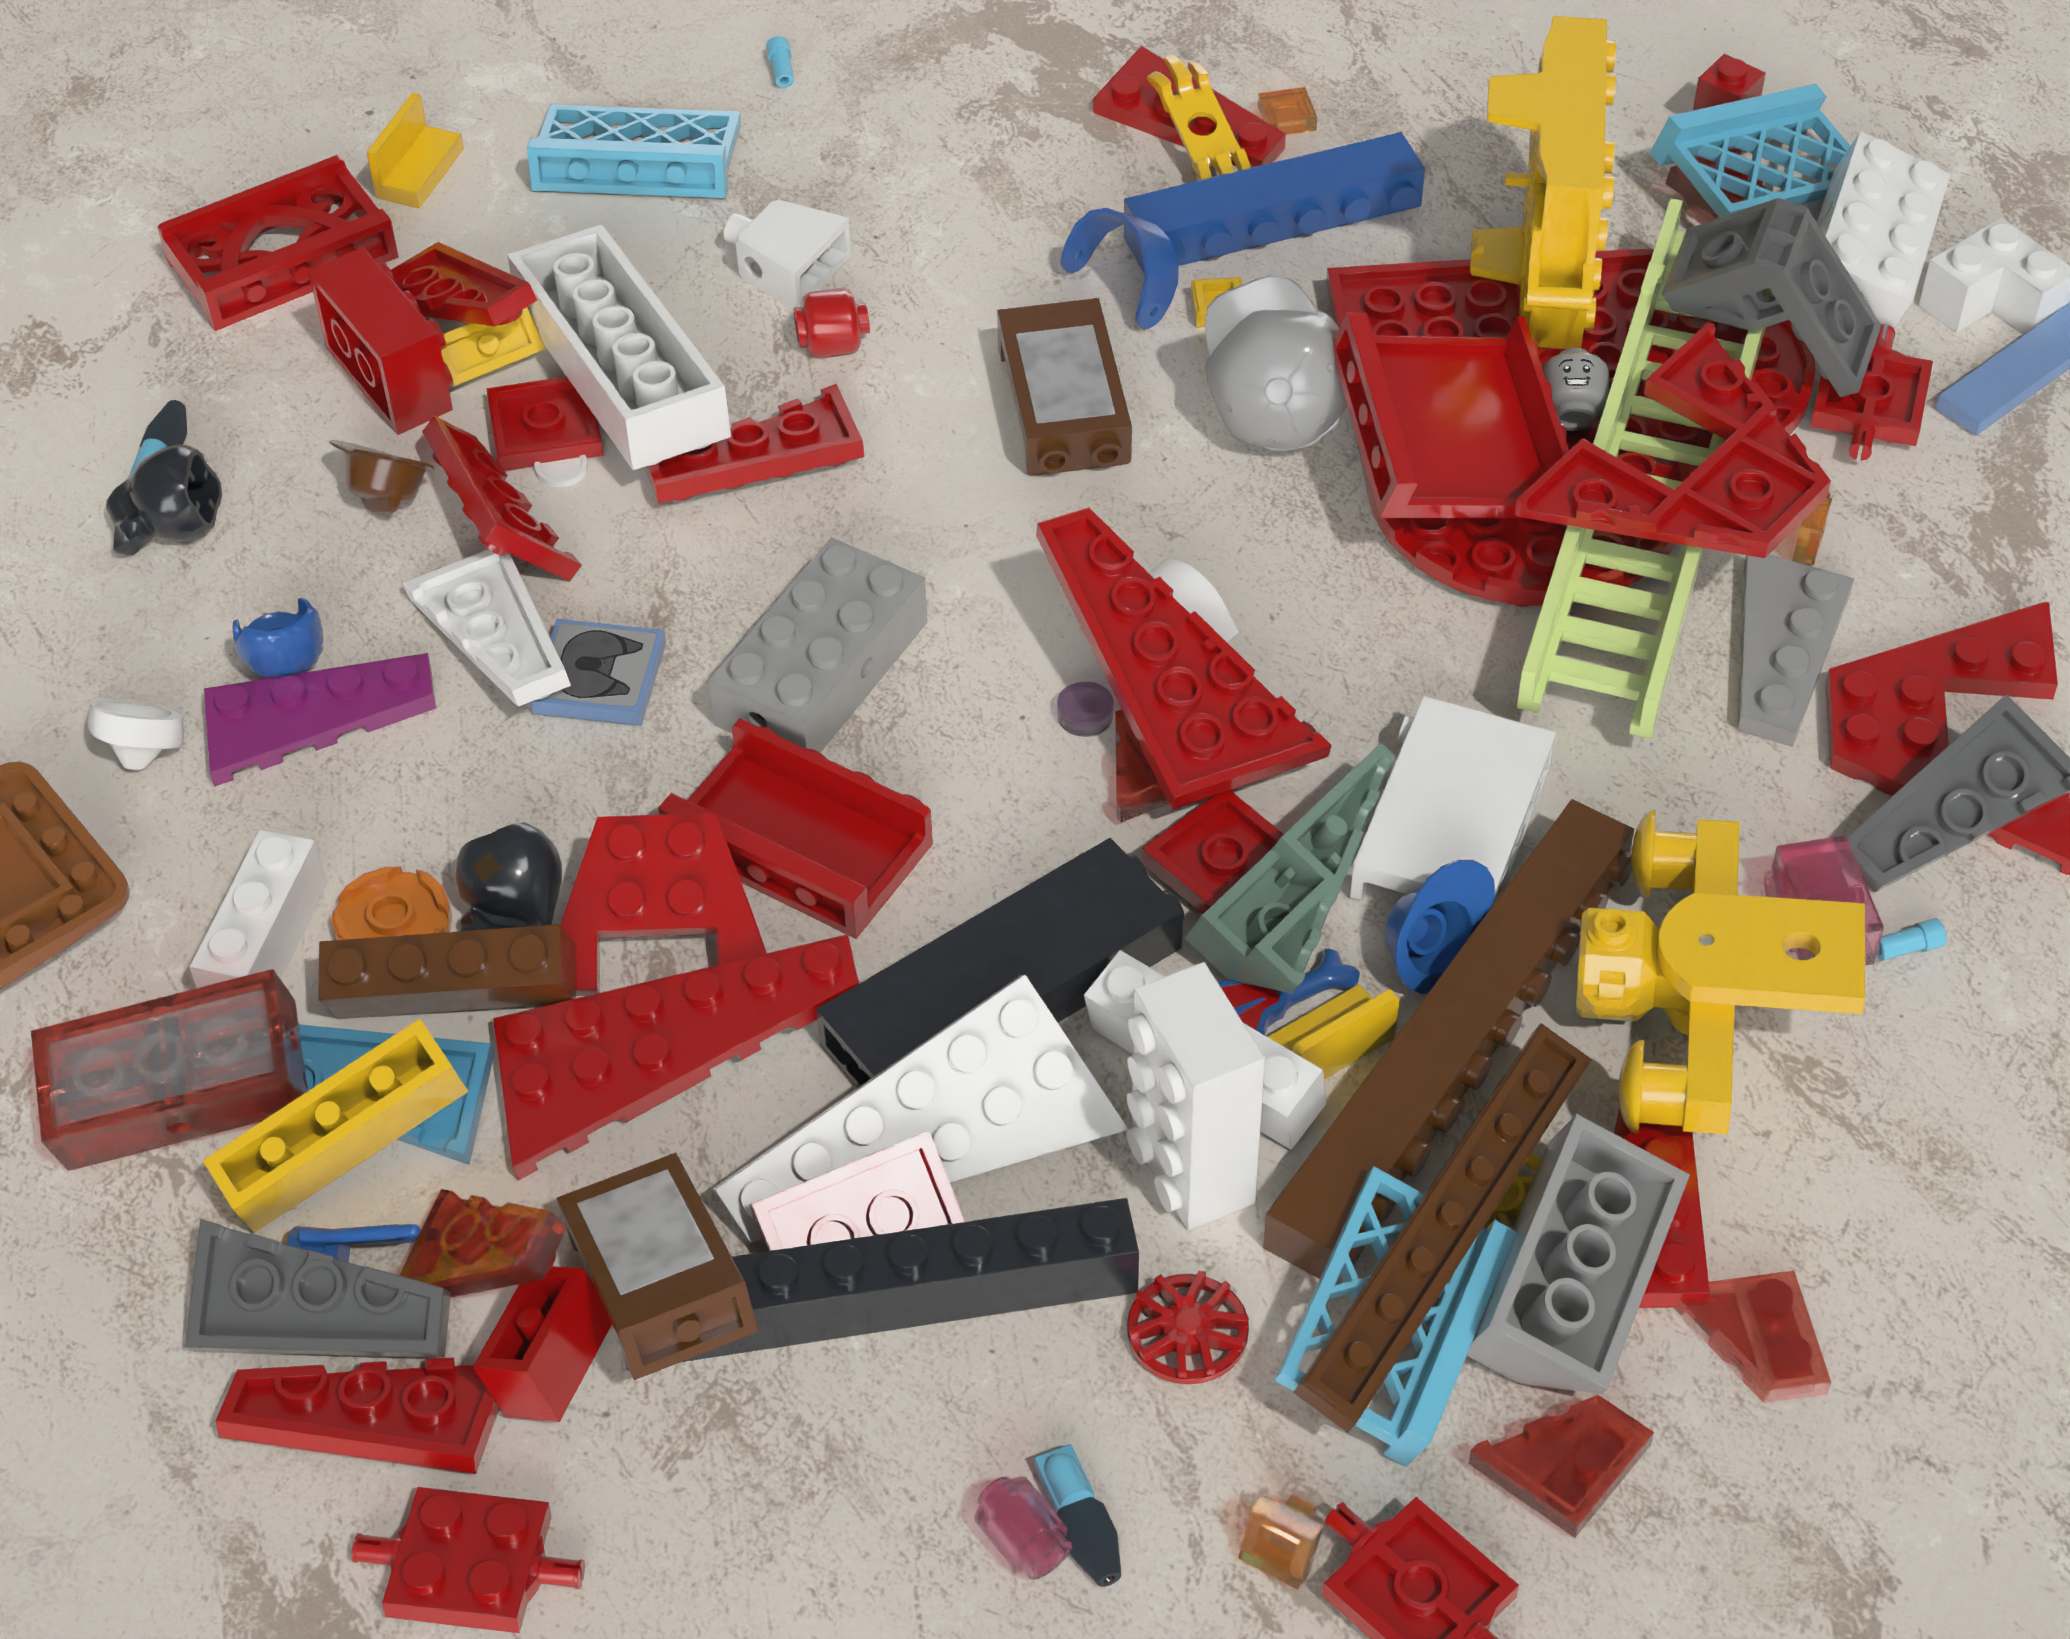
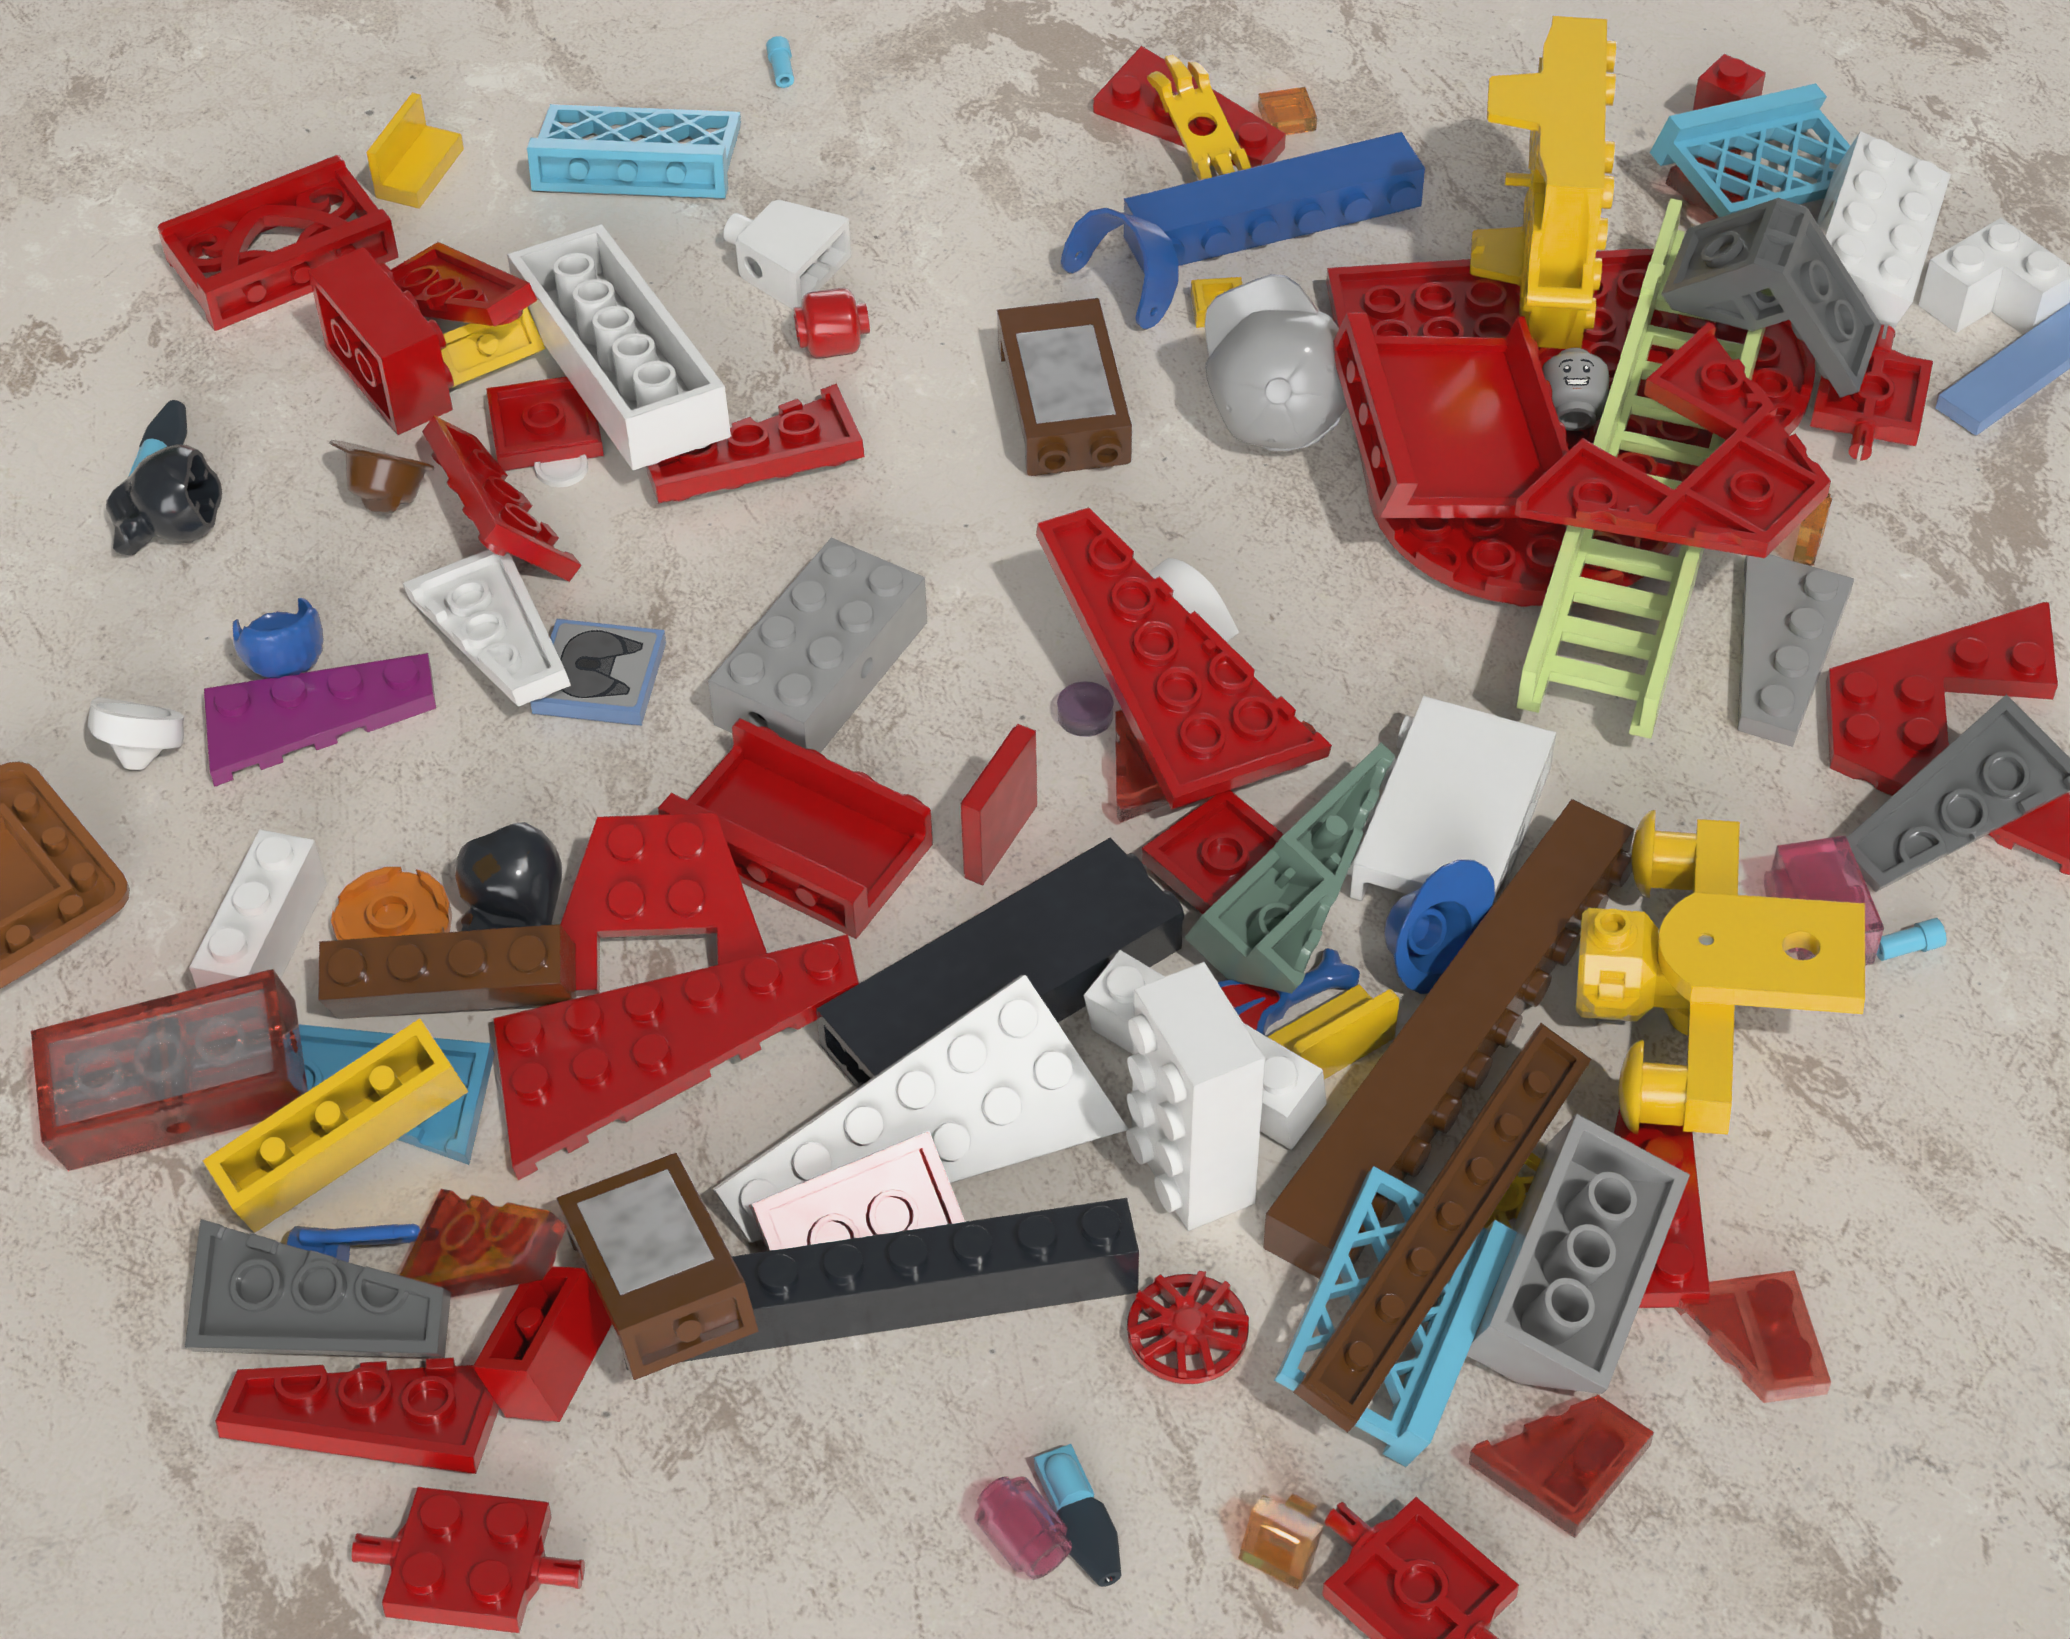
(999, 804): none -> red tile

